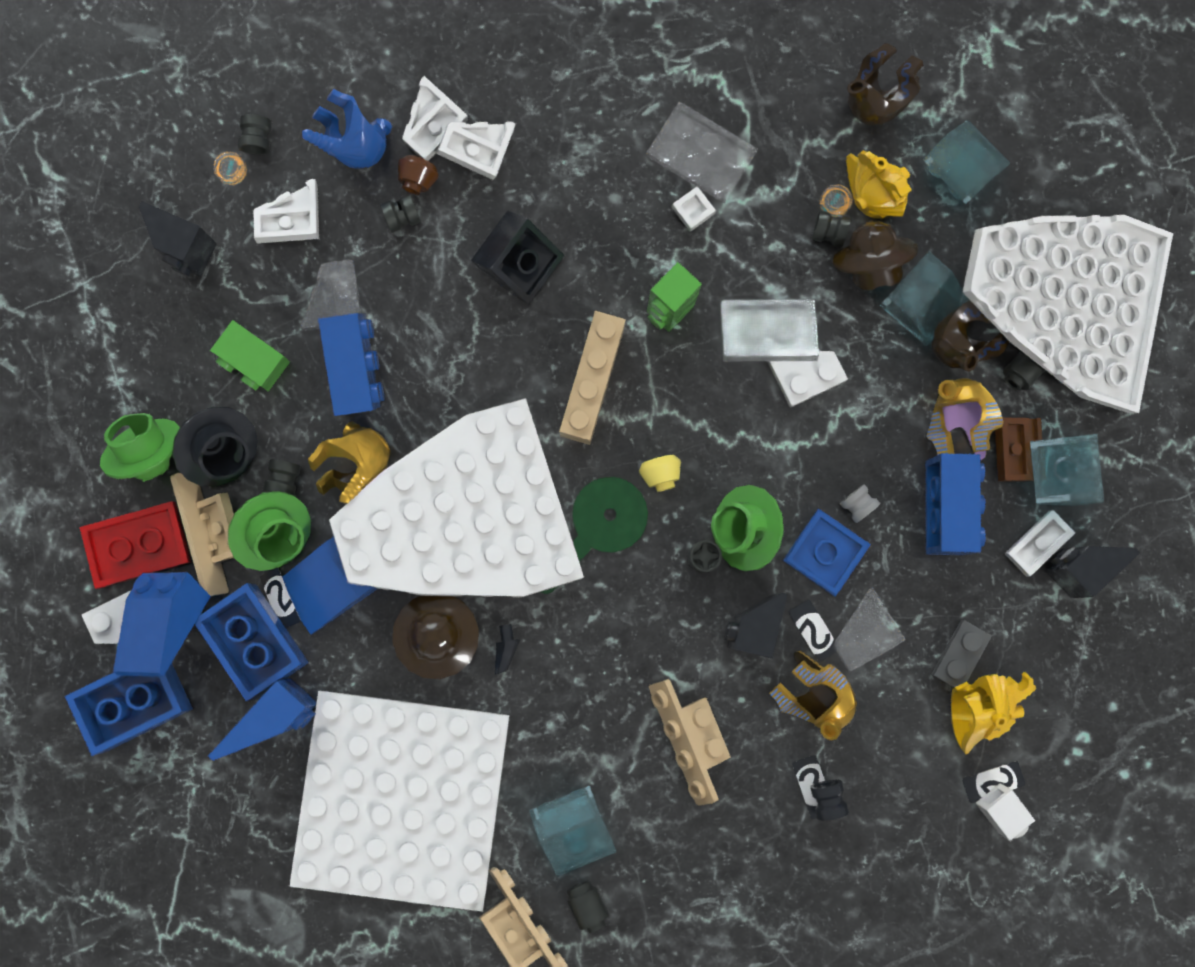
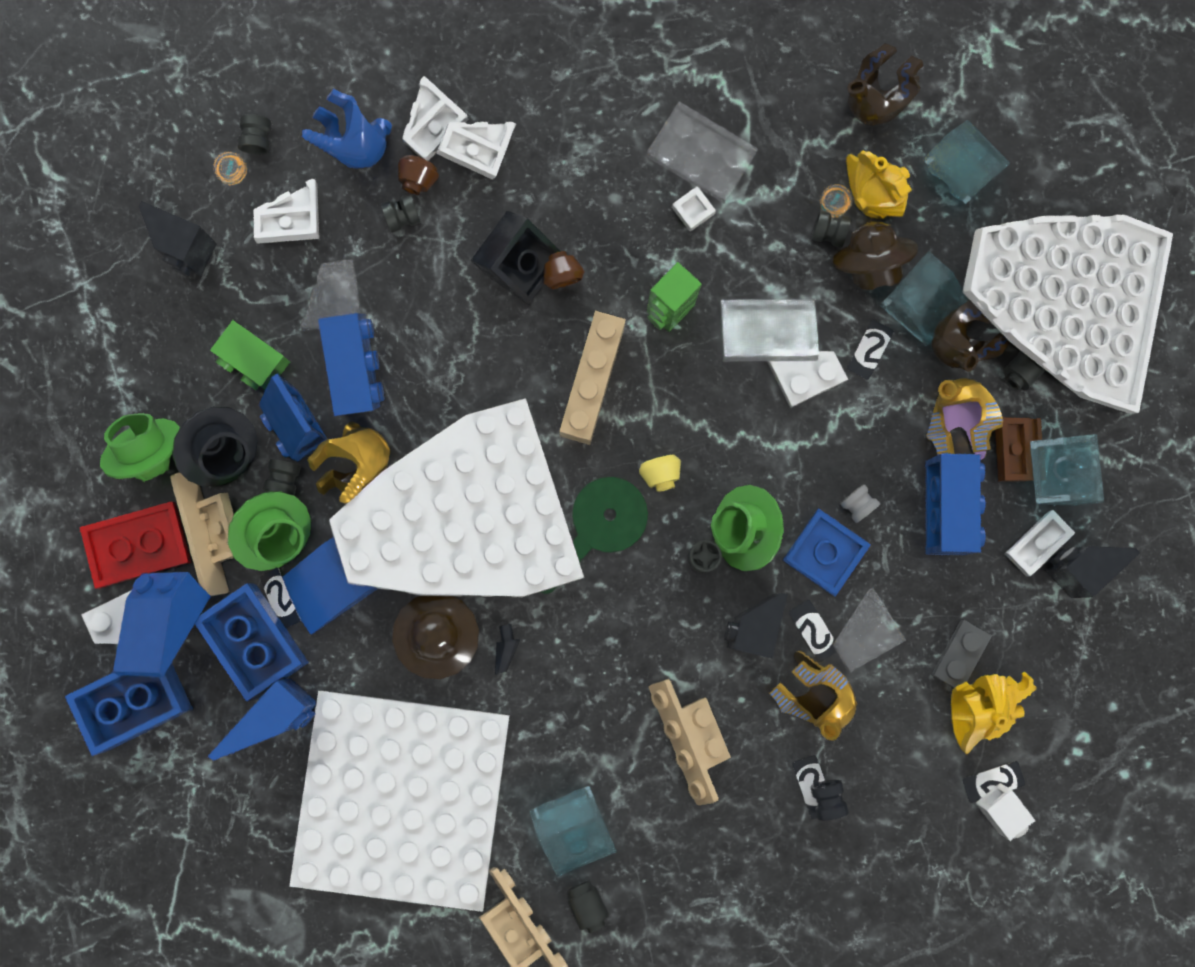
(290, 419): none -> blue slope
(562, 270): none -> reddish brown cone
(870, 349): none -> sticker

